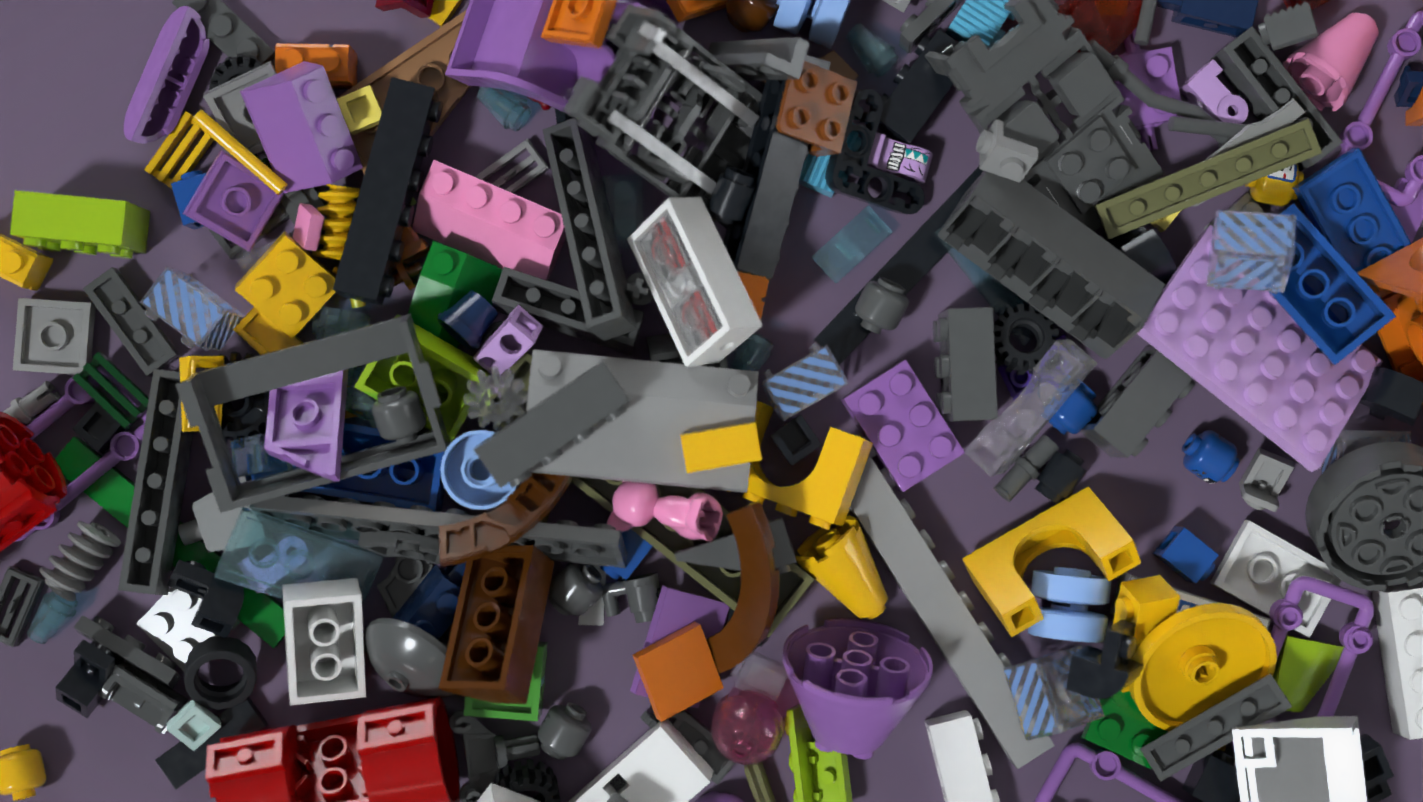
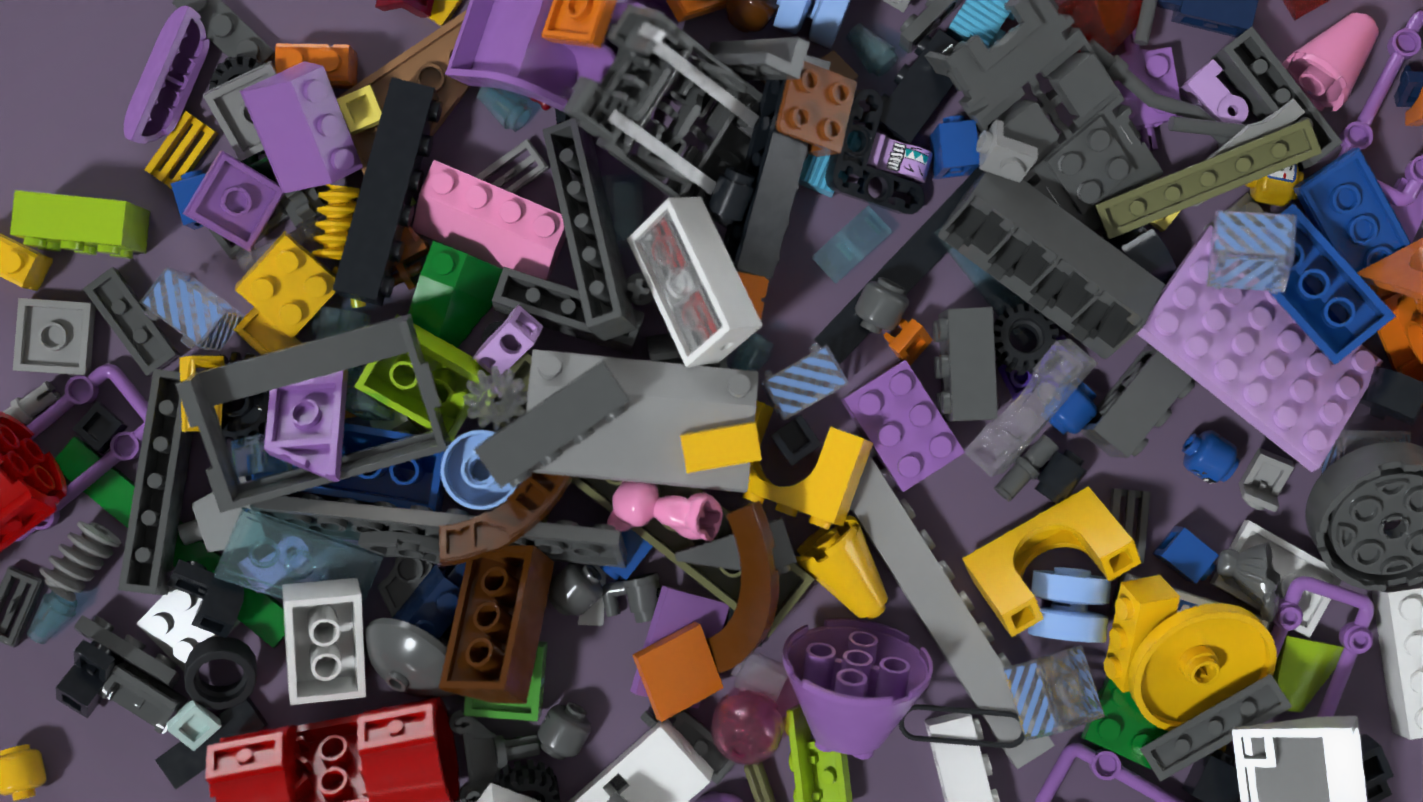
(90, 369): dark green tile -> none
(240, 152): yellow bar -> none
(308, 227): bright pink tile -> none
(399, 415): dark grey head -> none
(468, 319): dark blue piece -> none
(910, 341): none -> orange tile
(954, 148): none -> blue brick
(961, 741): none -> black piece
(1106, 671): black brick -> none
(1142, 518): none -> dark grey tile
(1254, 576): none -> dark grey hair
(1288, 26): dark grey brick -> none

